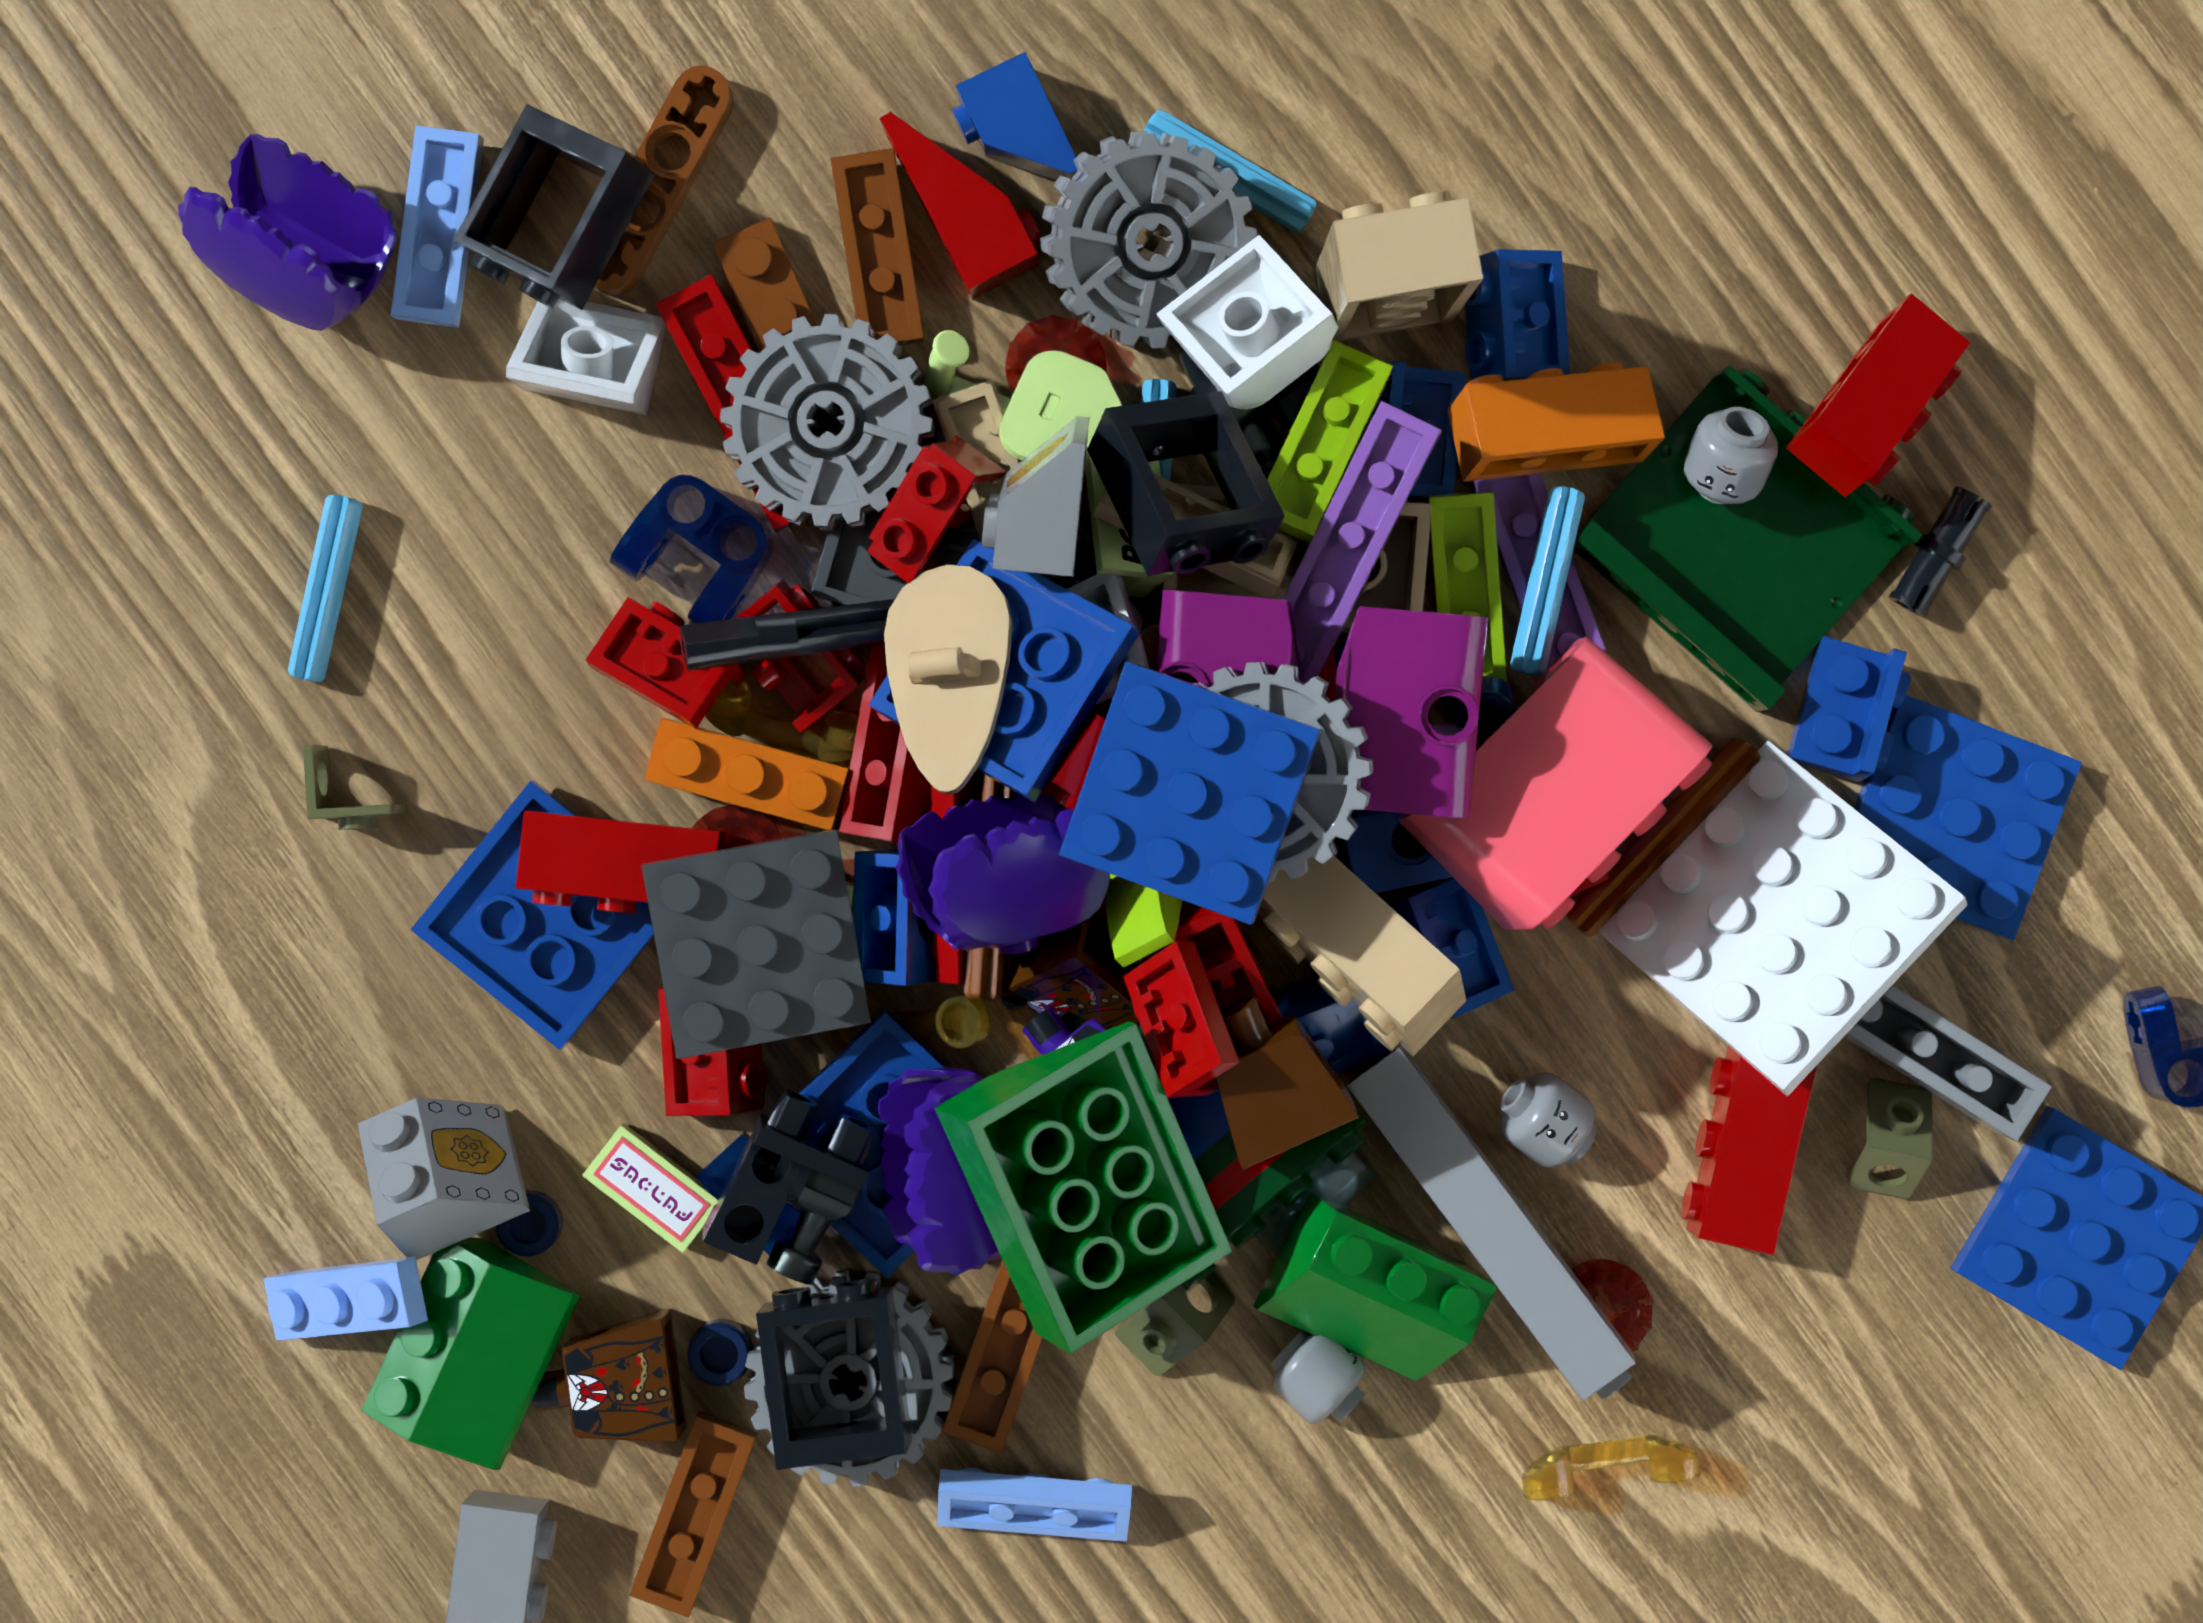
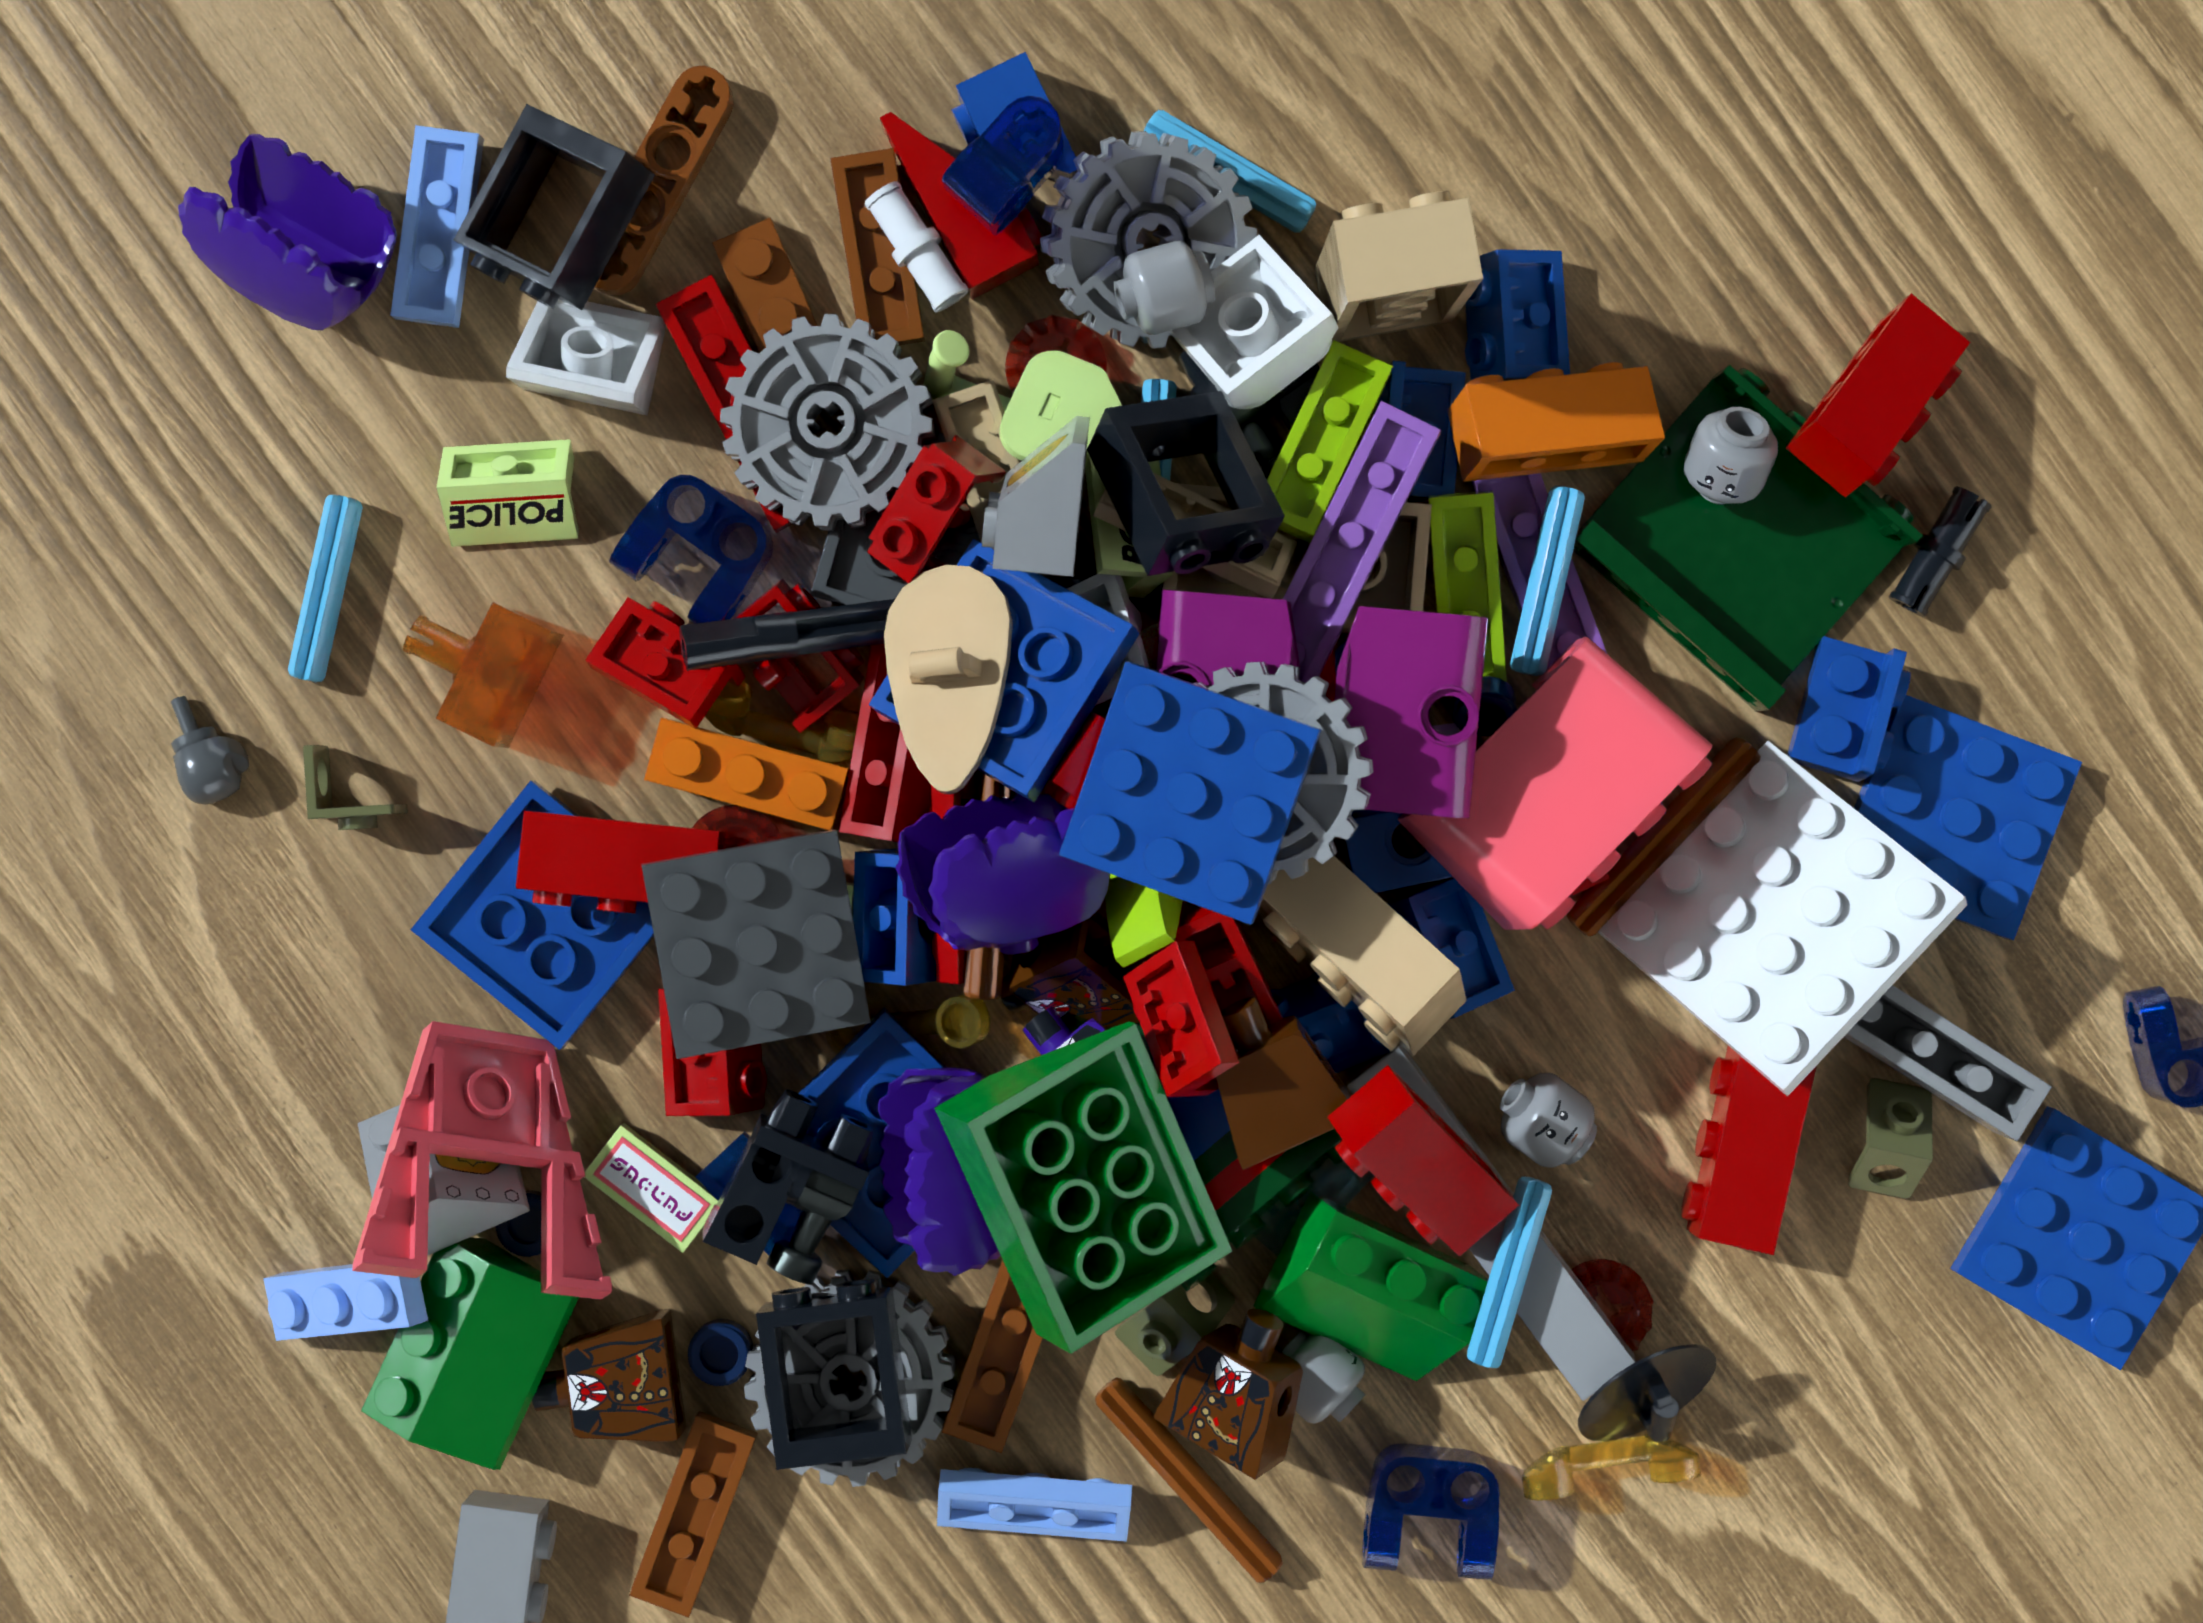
(206, 763): none -> dark grey piece
(490, 1102): none -> coral wing
(491, 672): none -> clear orange brick
(508, 492): none -> yellowish green panel
(916, 246): none -> white pin
(992, 173): none -> clear blue piece
(1165, 287): none -> light grey head
(1189, 1480): none -> dark orange axle
(1237, 1395): none -> reddish brown torso
(1419, 1163): none -> red brick
(1432, 1498): none -> clear blue piece
(1509, 1273): none -> medium azure axle
(1647, 1394): none -> black shield

